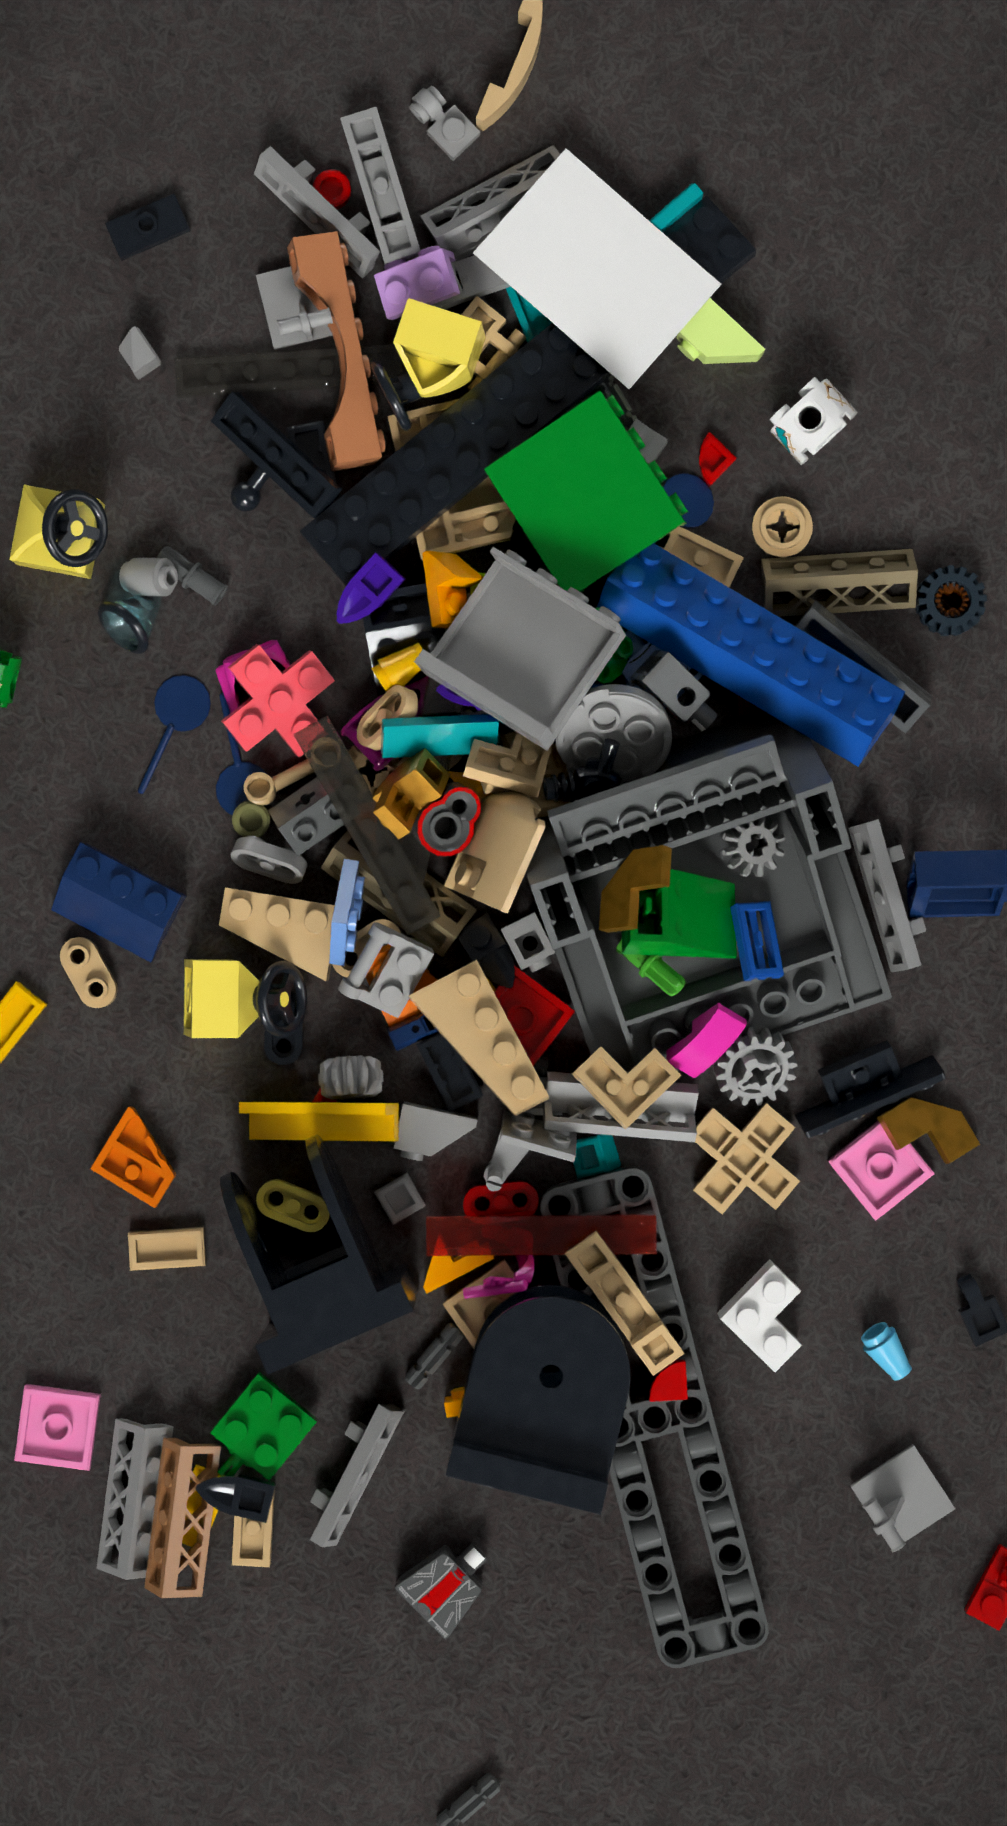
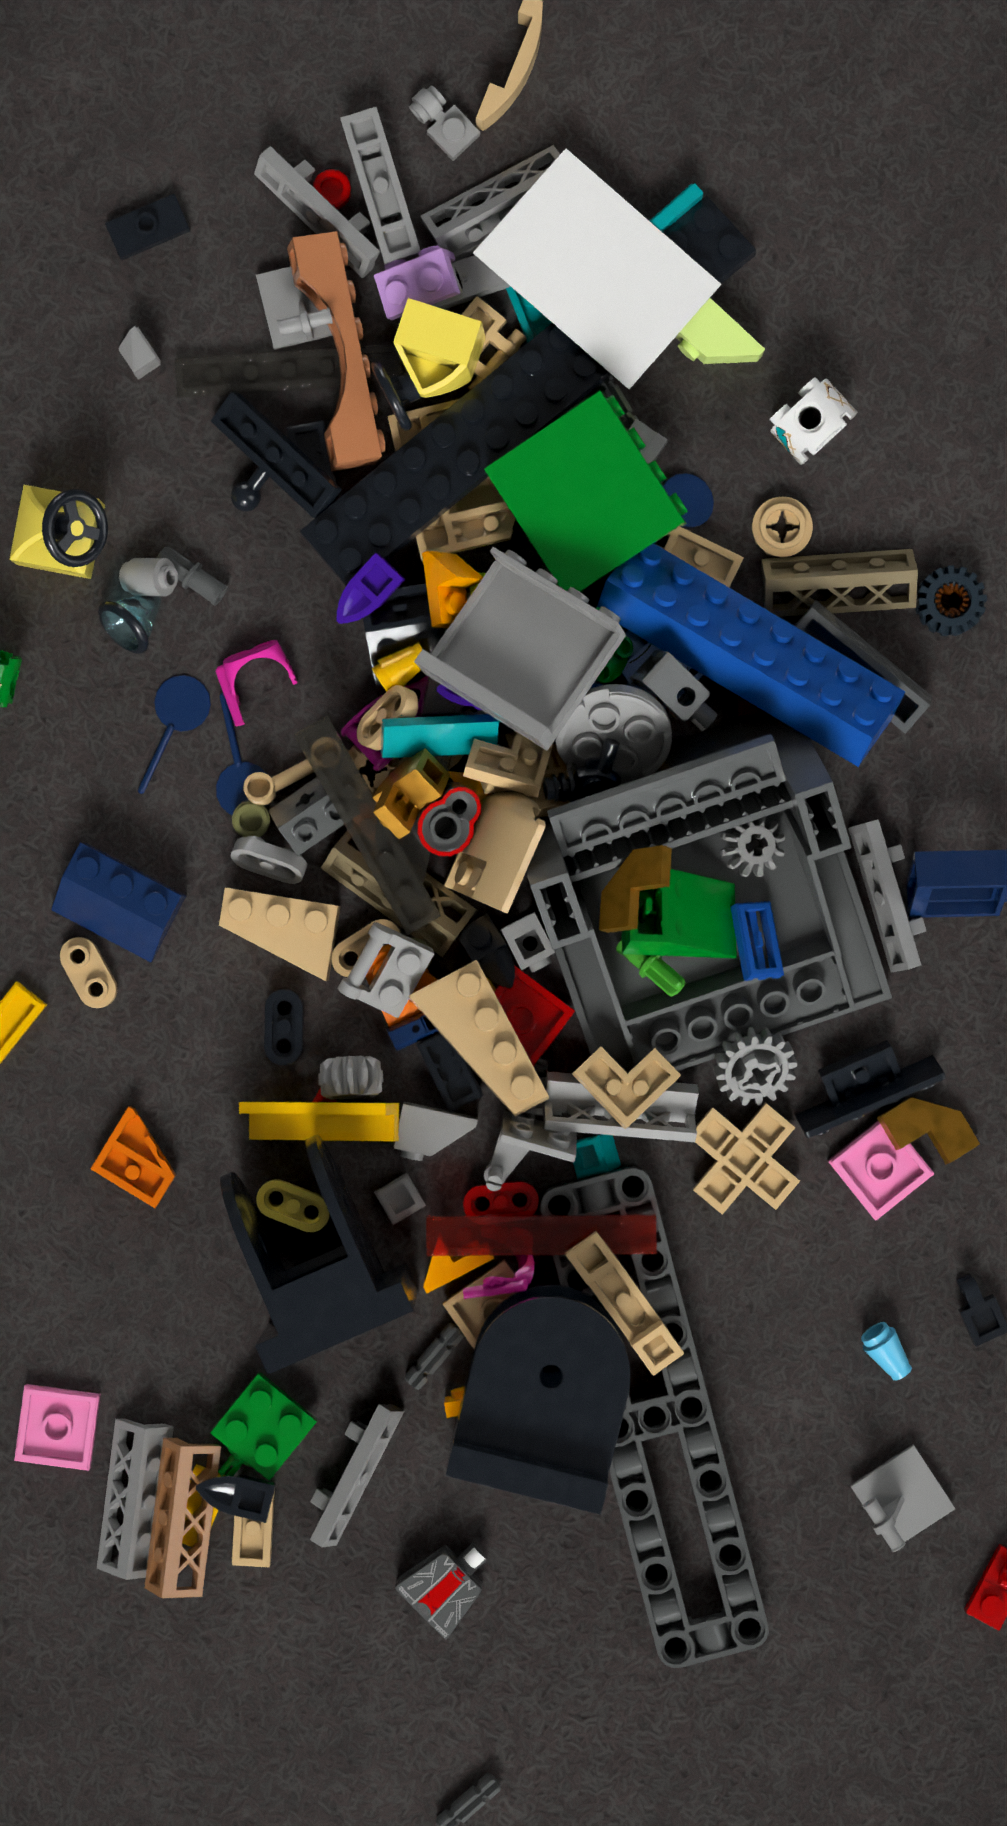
(167, 1248): tan tile -> none
(227, 998): light yellow piece -> none
(275, 697): coral plate -> none
(346, 912): medium blue plate -> none
(670, 1383): red tile -> none
(710, 1039): dark pink slope -> none
(714, 459): red tile -> none
(754, 1313): white brick -> none

